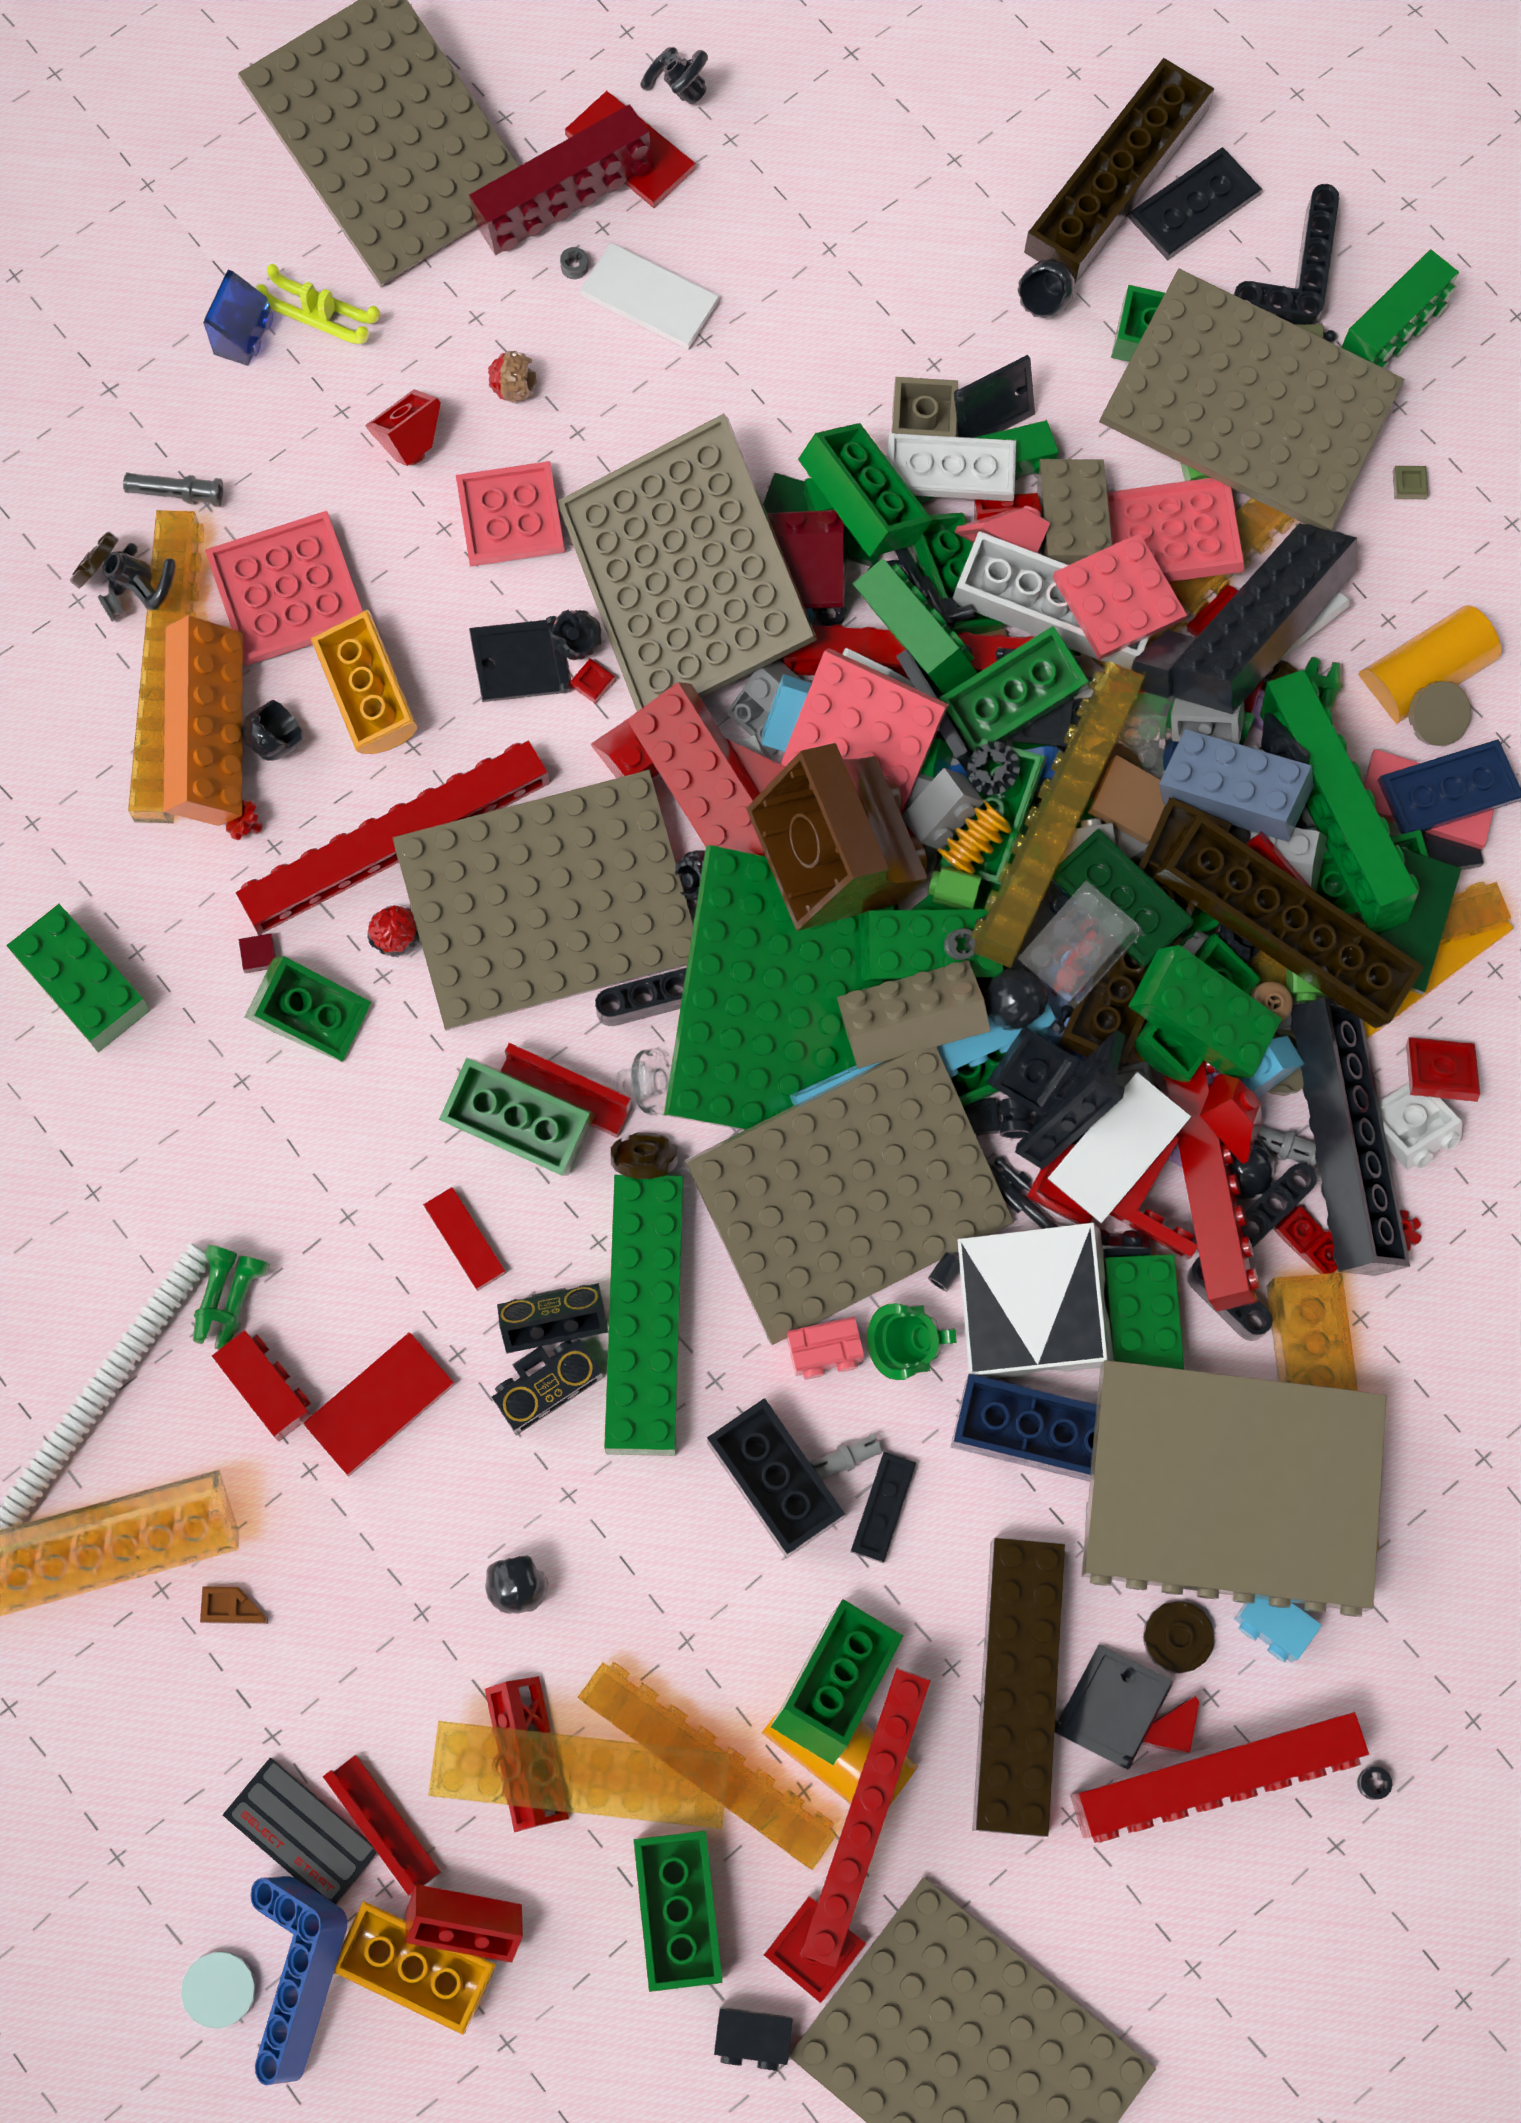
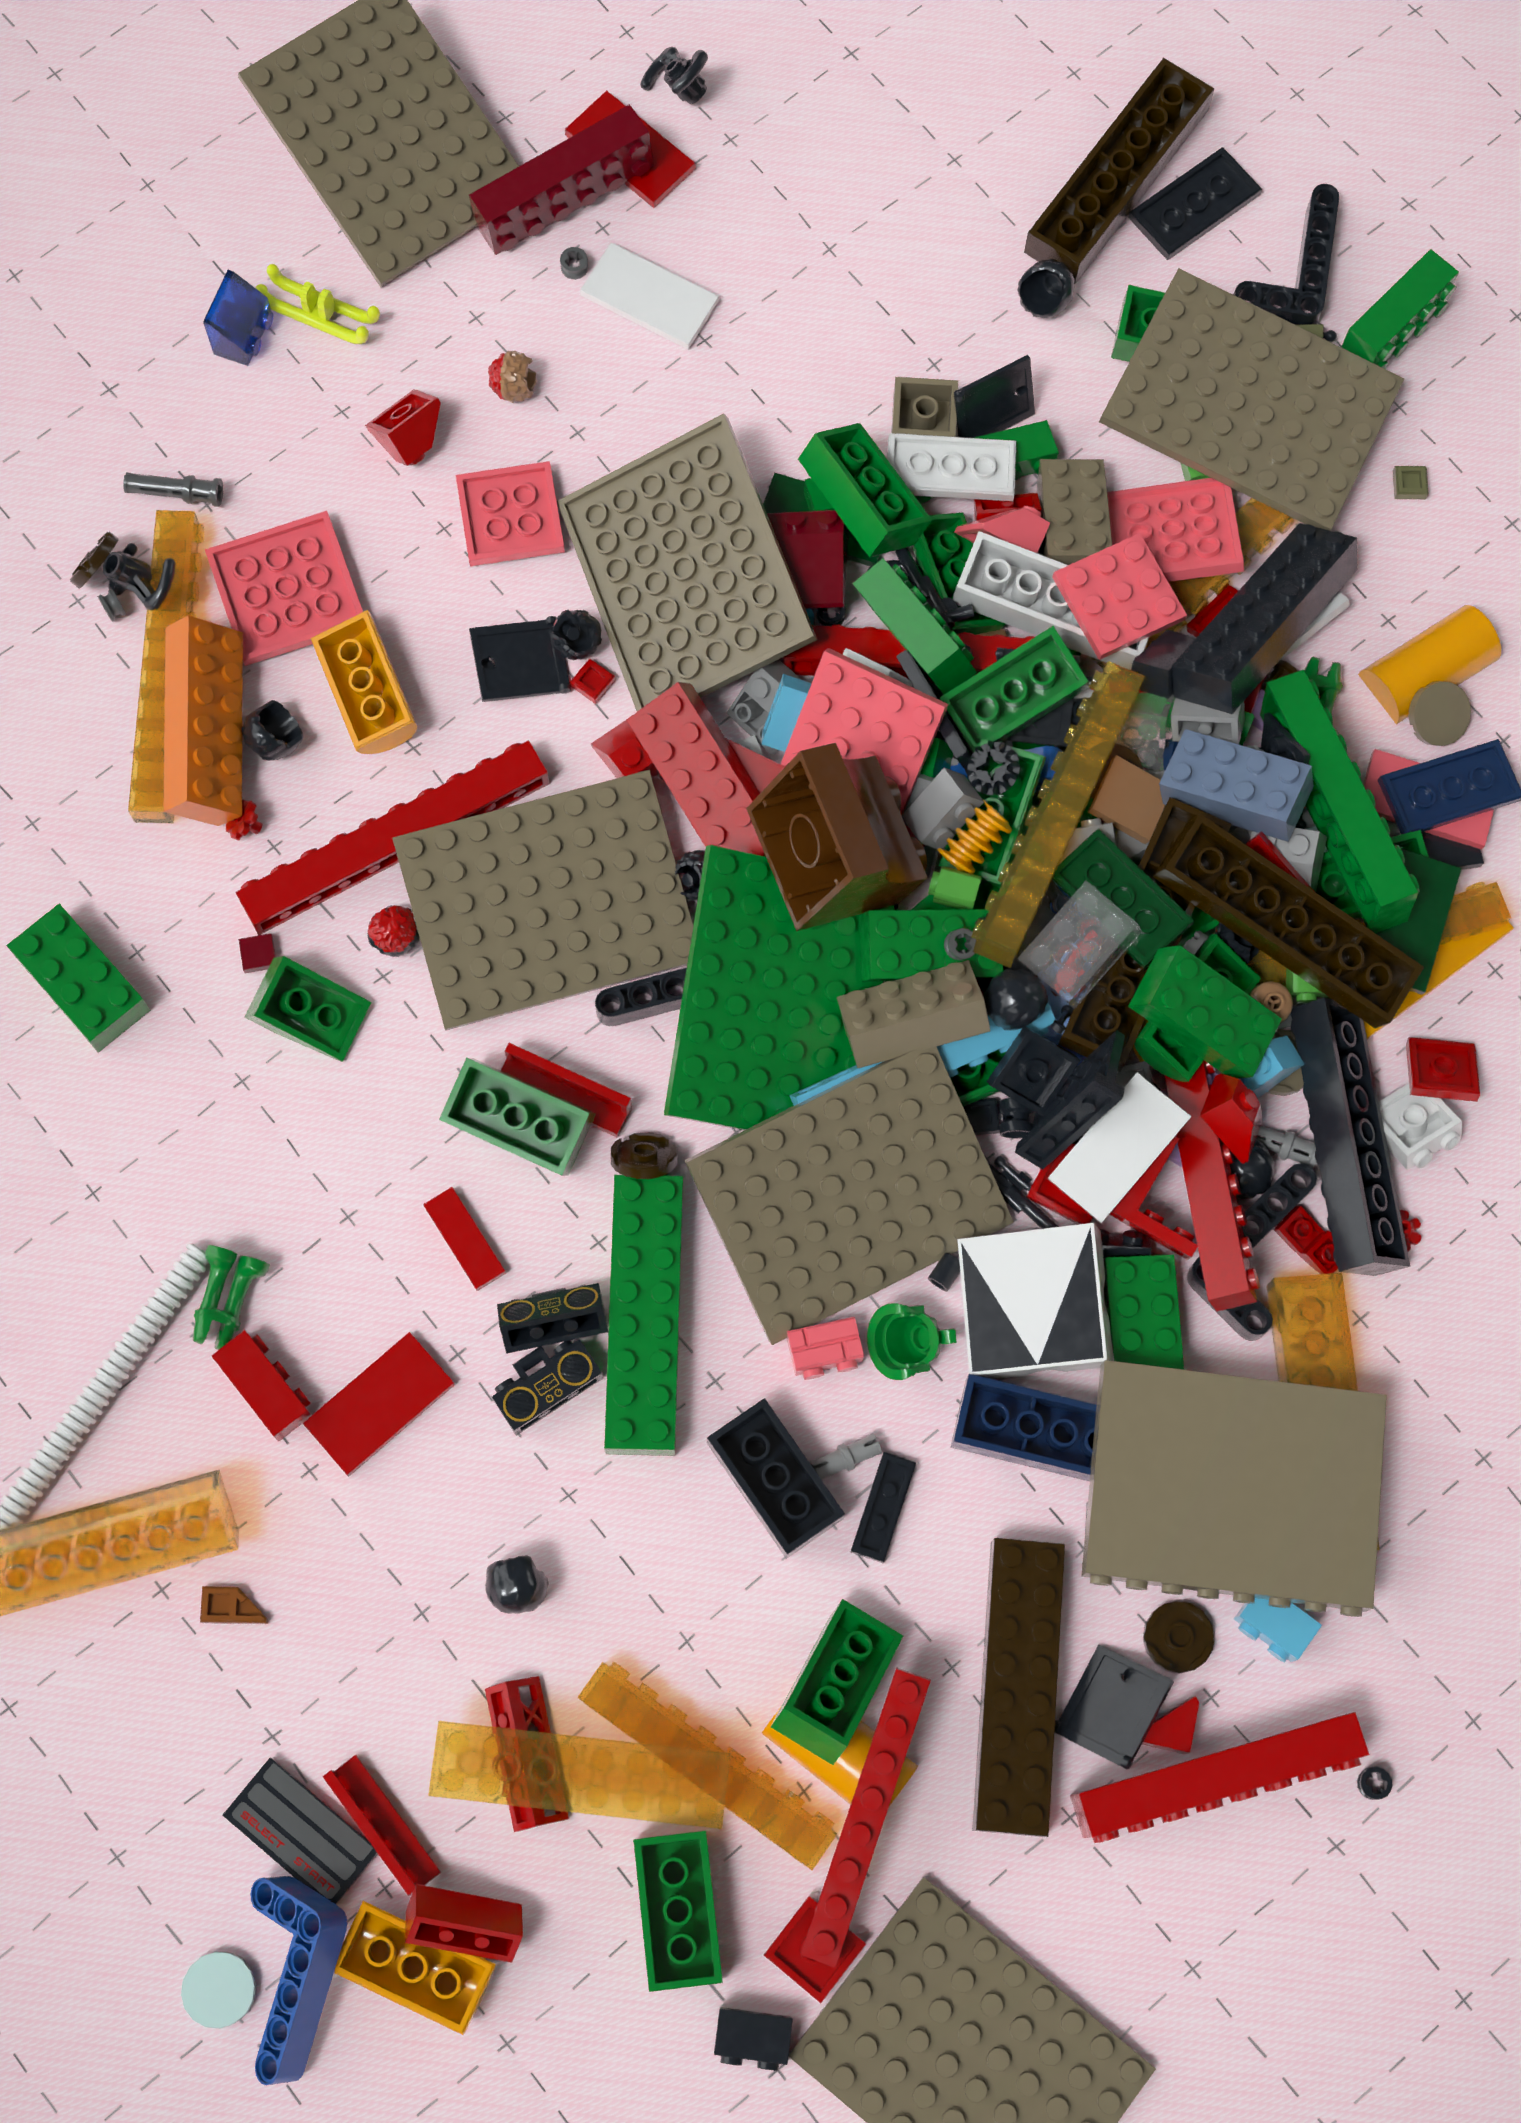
(648, 1080): clear tile -> none

